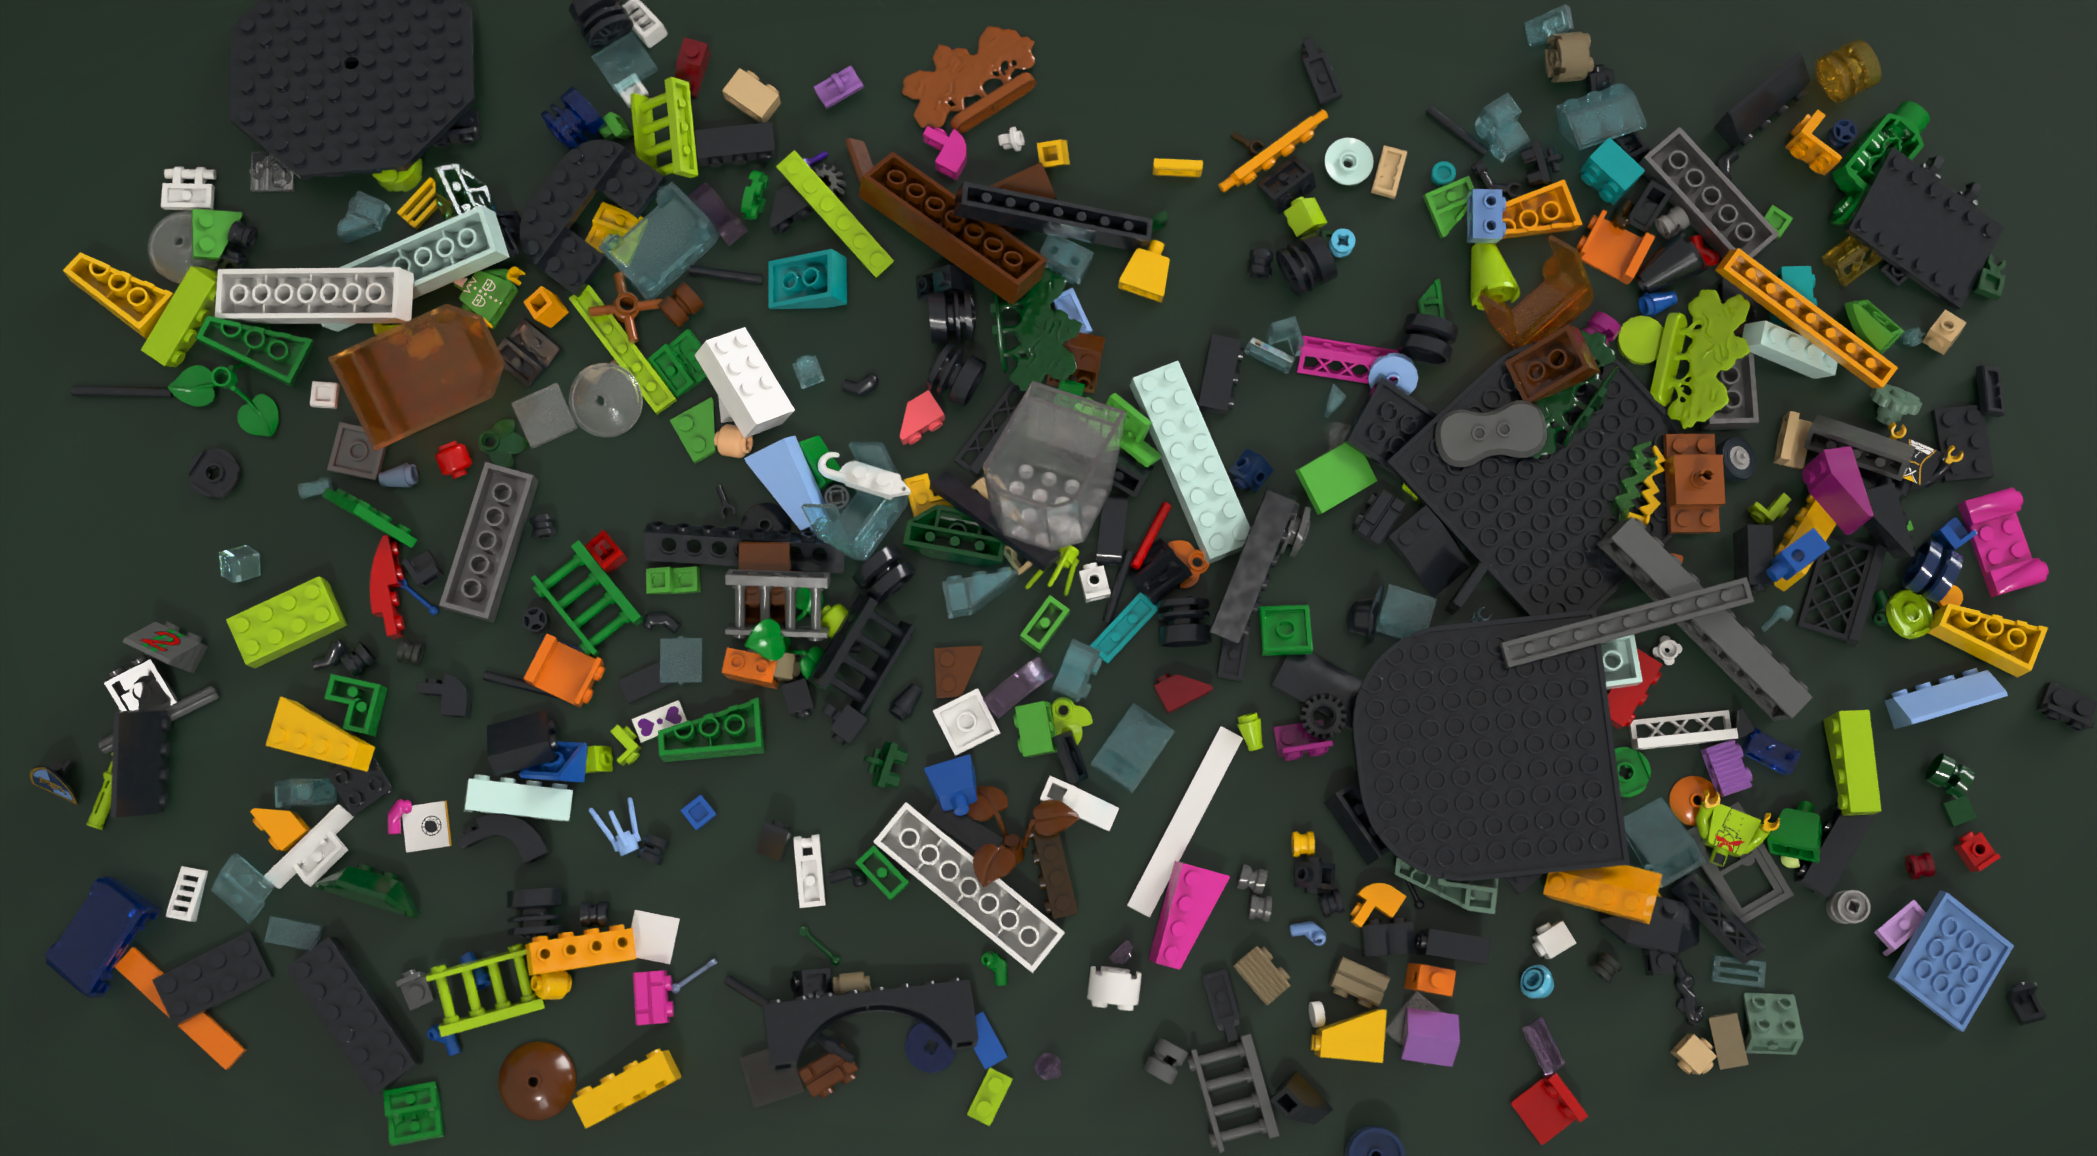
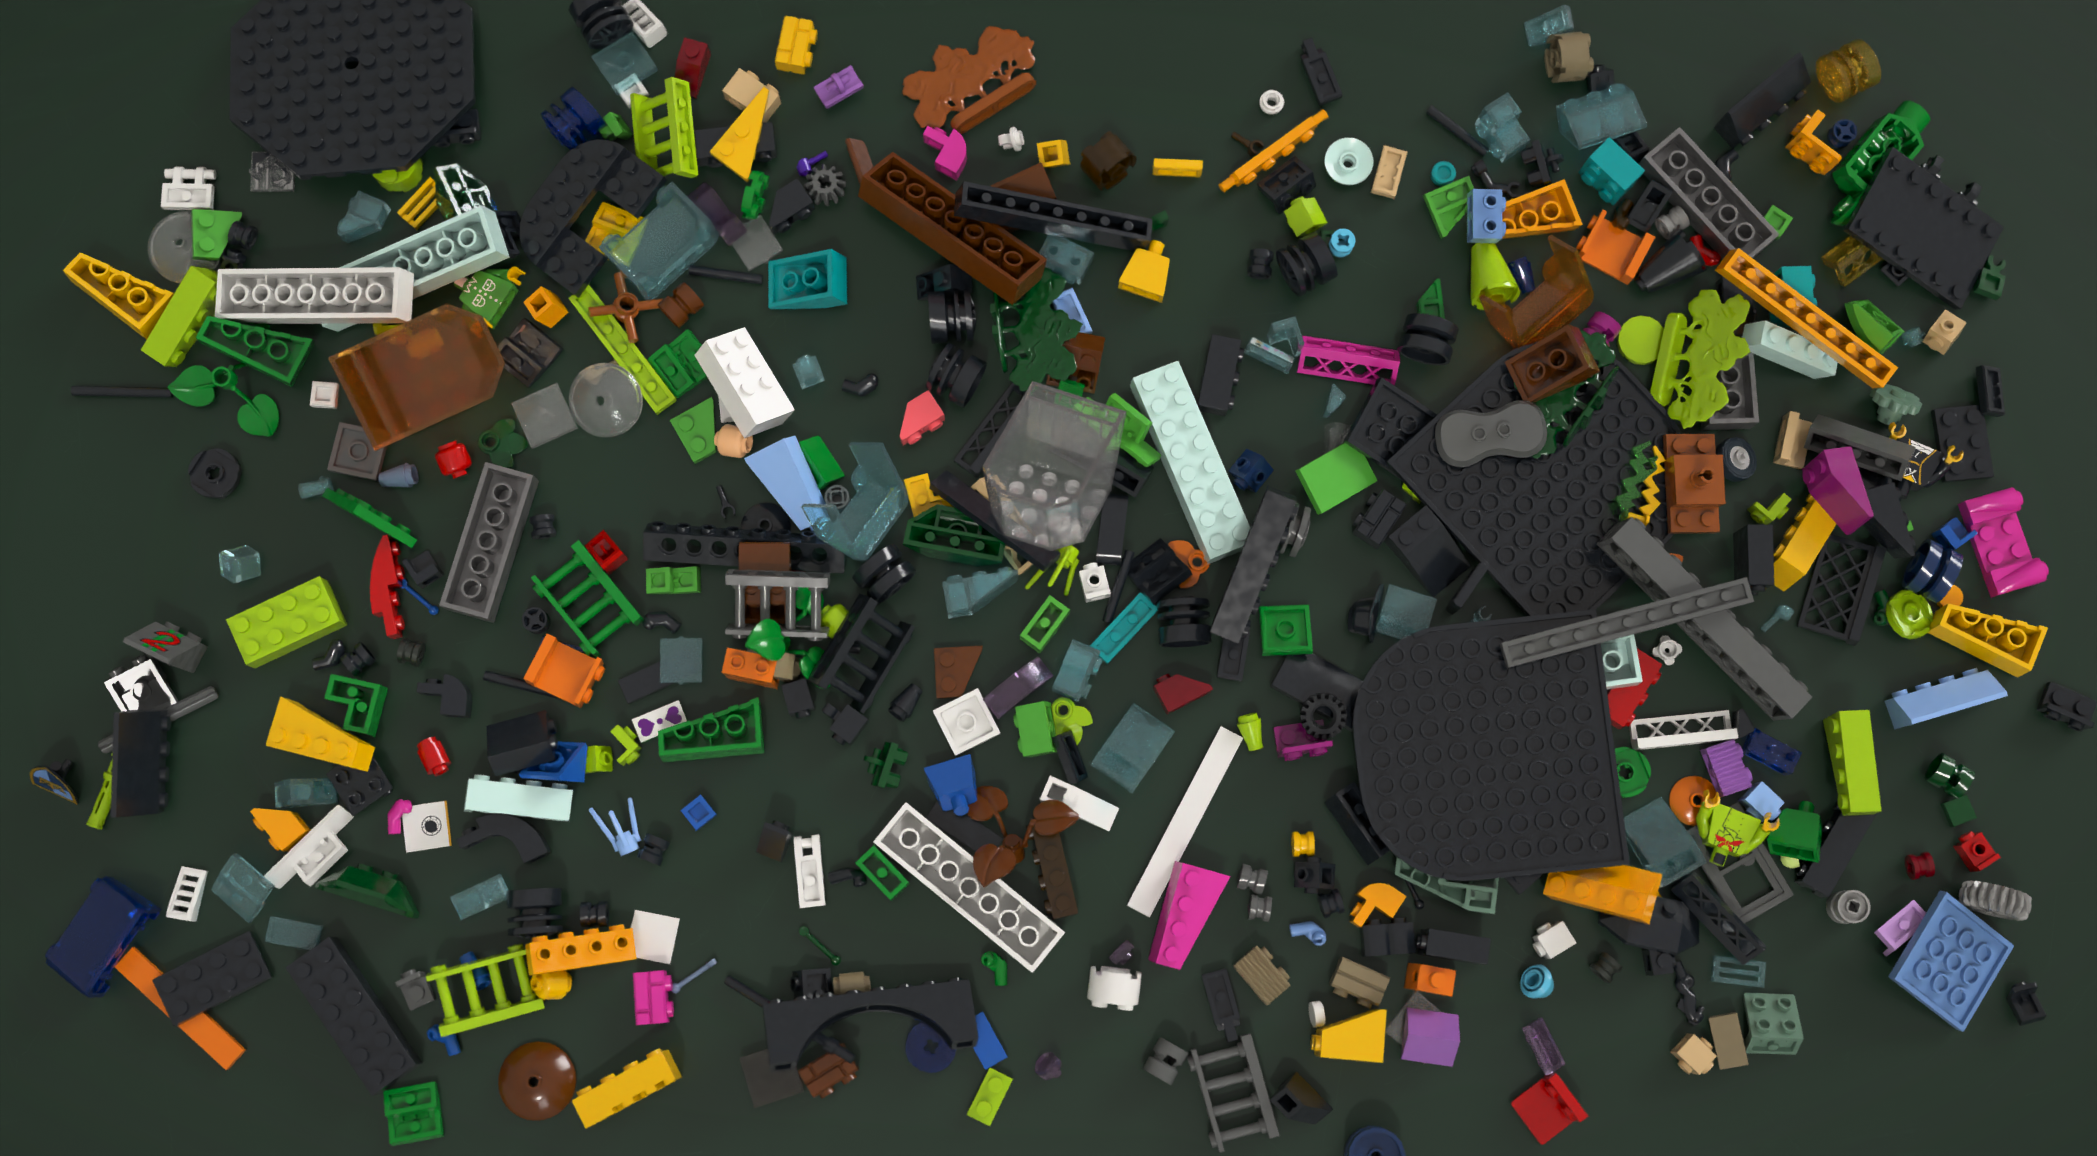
(433, 756): none -> red brick
(480, 896): none -> clear light blue slope
(738, 144): none -> yellow wing
(757, 244): none -> clear piece
(795, 45): none -> yellow brick
(834, 213): lime plate -> none
(865, 478): white plate -> none
(1107, 161): none -> dark brown brick
(1151, 535): red bar -> none
(1271, 95): none -> white plate
(1397, 366): light blue plate -> none
(1523, 274): none -> clear blue cone
(1656, 302): blue cone -> none
(1761, 800): none -> light blue brick
(1797, 556): blue torso -> none
(1995, 900): none -> light grey gear

